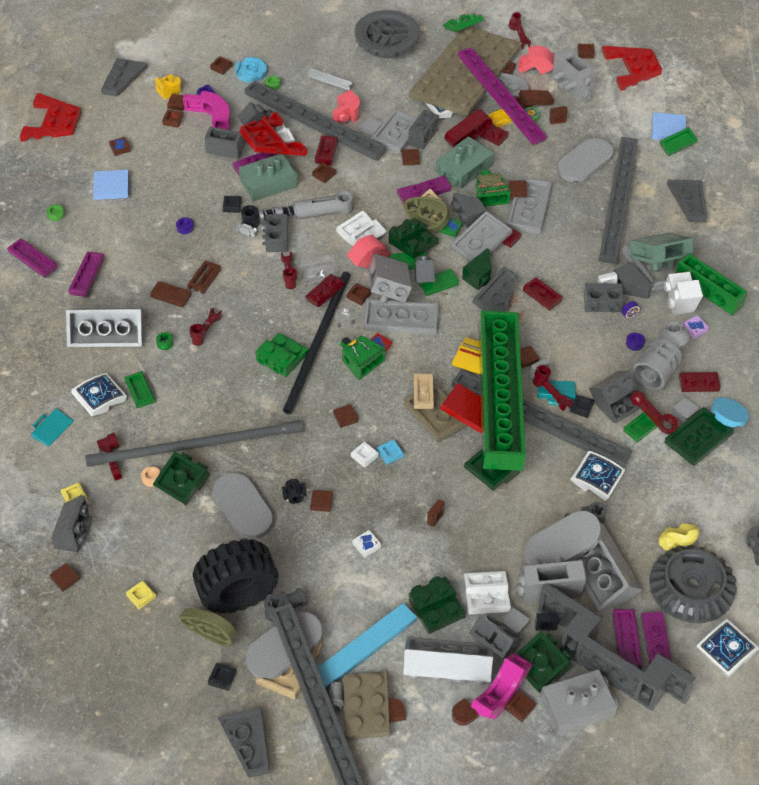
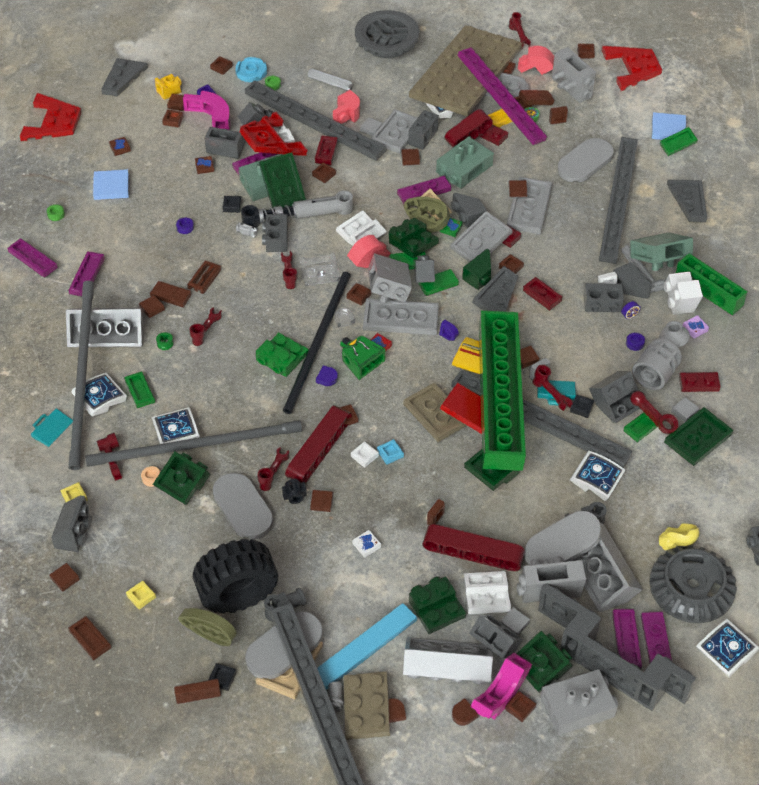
(75, 452): none -> dark grey piece
(89, 638): none -> copper tile
(152, 306): none -> copper tile
(175, 426): none -> slope
(197, 691): none -> copper tile
(204, 164): none -> copper tile
(248, 740): dark grey wing -> none
(266, 475): none -> dark red brick
(282, 180): none -> dark green plate
(318, 445): none -> dark red beam
(324, 290): dark red plate -> none
(327, 376): none -> dark purple tile
(423, 391): tan plate -> none
(448, 331): none -> dark purple tile
(463, 21): green plate -> none
(473, 547): none -> dark red beam
(492, 189): torso -> none
(511, 263): none -> copper tile
(546, 621): black tile -> none
(729, 412): medium azure tile -> none

